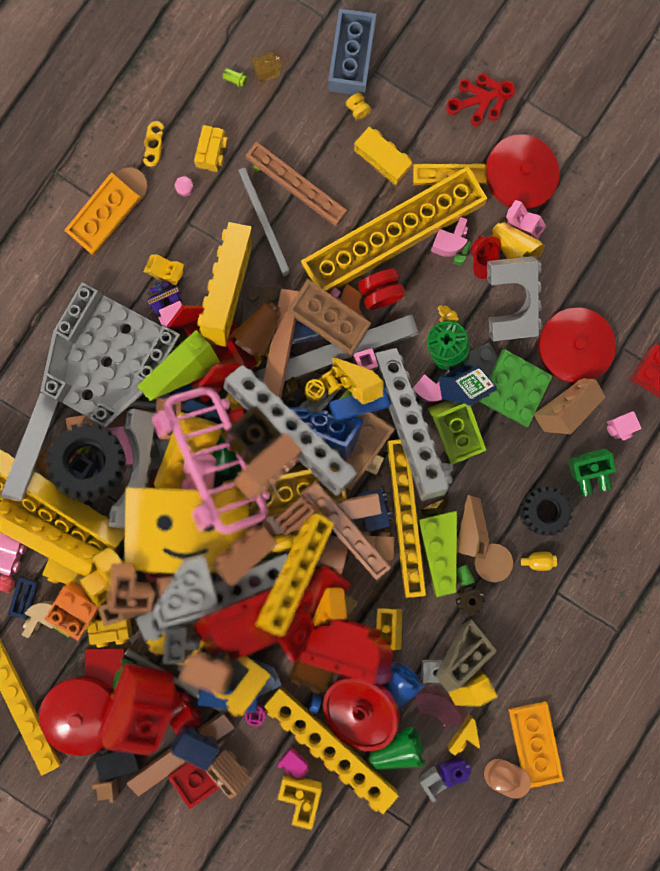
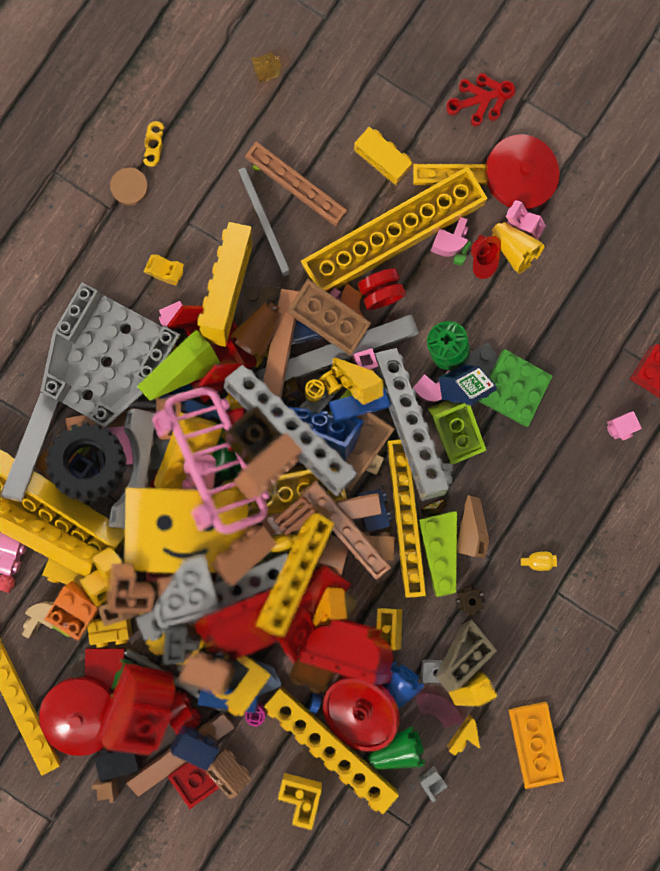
(29, 582): dark blue tile -> none
(102, 214): light orange tile -> none
(156, 301): dark purple hips -> none
(184, 186): bright pink tile -> none
(210, 148): yellow brick -> none
(235, 77): lime pin -> none
(294, 763): dark pink brick -> none
(351, 52): sand blue brick -> none
(358, 106): yellow wheel -> none
(447, 314): yellow plant -> none
(449, 768): dark purple brick -> none
(464, 575): bright green piece -> none
(496, 565): medium nougat tile -> none
(507, 778): nougat piece -> none
(526, 320): light grey arch -> none
(561, 516): black tyre -> none
(570, 407): medium nougat wedge -> none
(576, 345): red dish -> none
(592, 465): green brick -> none

